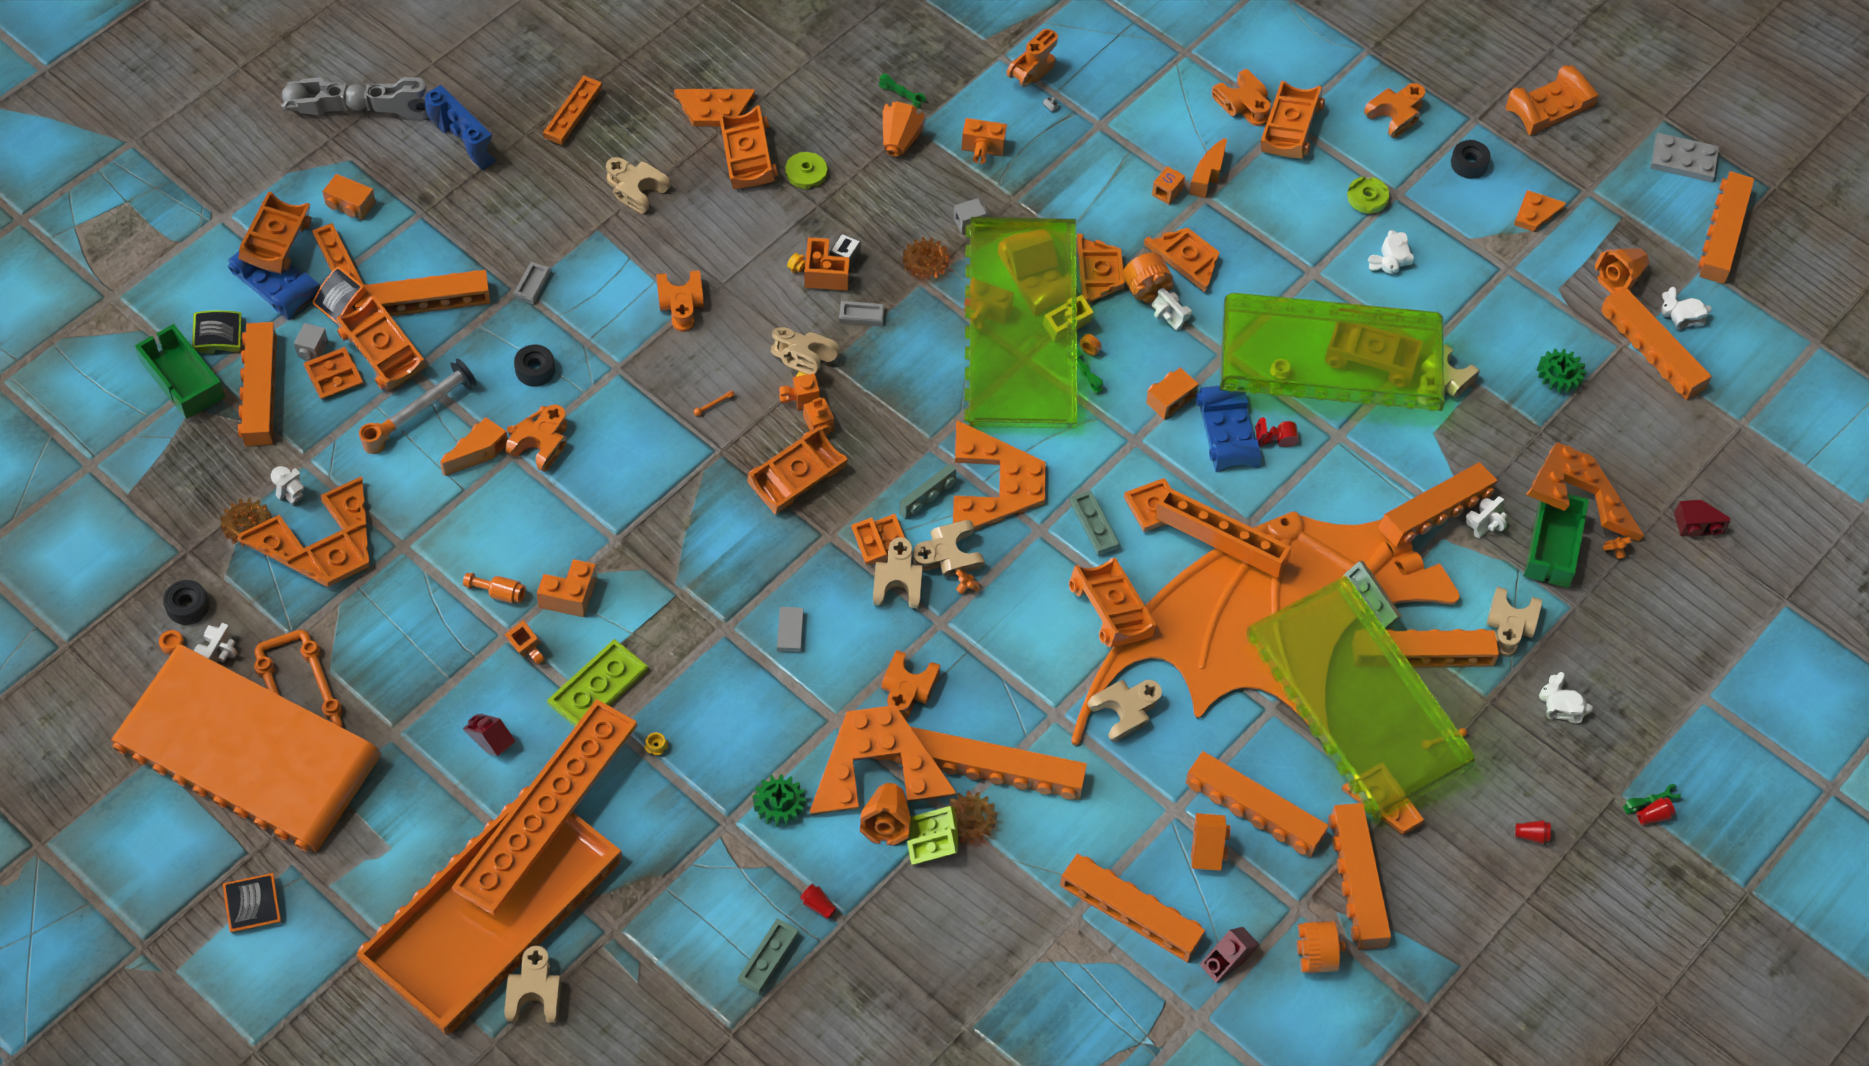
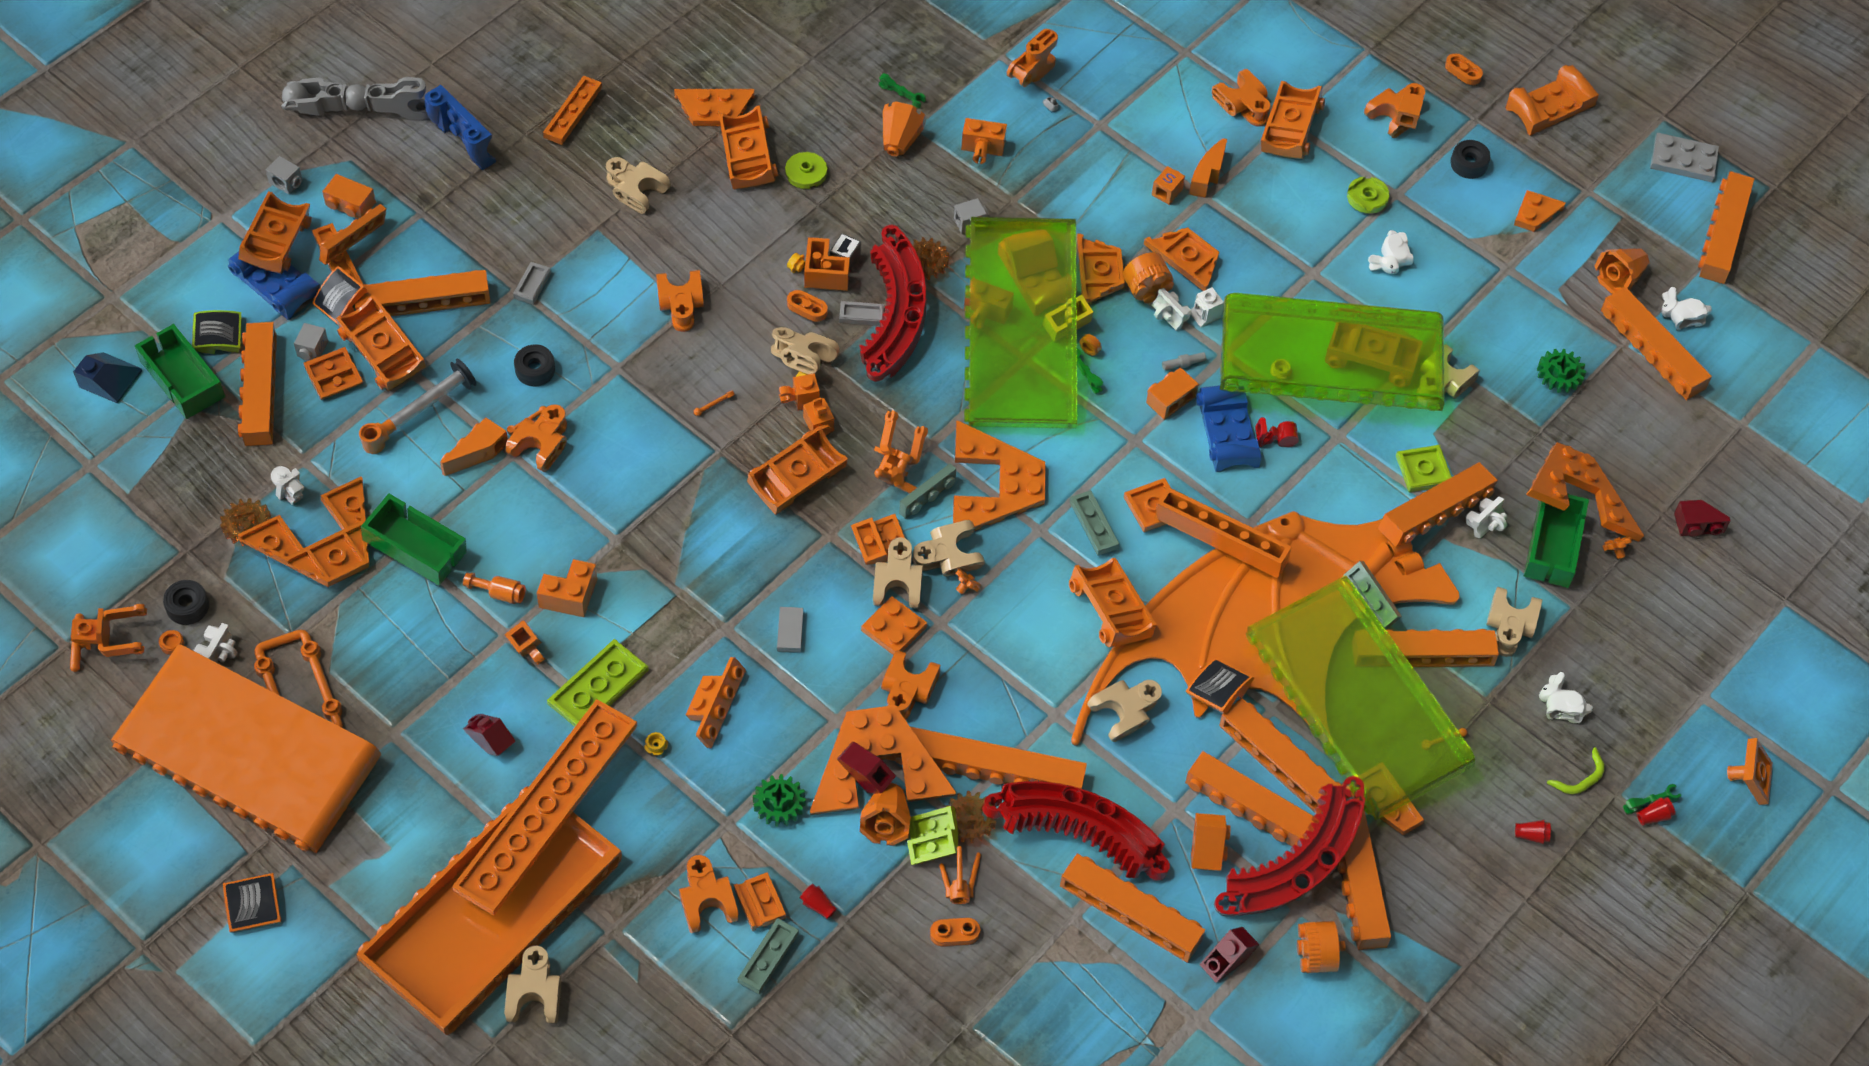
(93, 631): none -> orange piece
(106, 375): none -> dark blue slope
(284, 175): none -> light grey brick
(352, 234): none -> orange plate
(414, 542): none -> green piece
(706, 892): none -> orange piece
(714, 700): none -> orange bracket
(760, 901): none -> orange plate
(808, 305): none -> orange plate
(866, 768): none -> dark red slope
(894, 626): none -> orange plate
(895, 461): none -> orange piece
(897, 334): none -> red gear
(955, 933): none -> orange plate
(960, 891): none -> orange plant
(1084, 815): none -> red gear
(1184, 361): none -> light grey bar
(1207, 307): none -> white window
(1219, 685): none -> slope
(1276, 752): none -> orange brick
(1328, 833): none -> red gear
(1409, 110): none -> orange brick
(1423, 467): none -> lime tile
(1463, 69): none -> orange plate
(1587, 782): none -> lime animal
(1755, 772): none -> orange tile

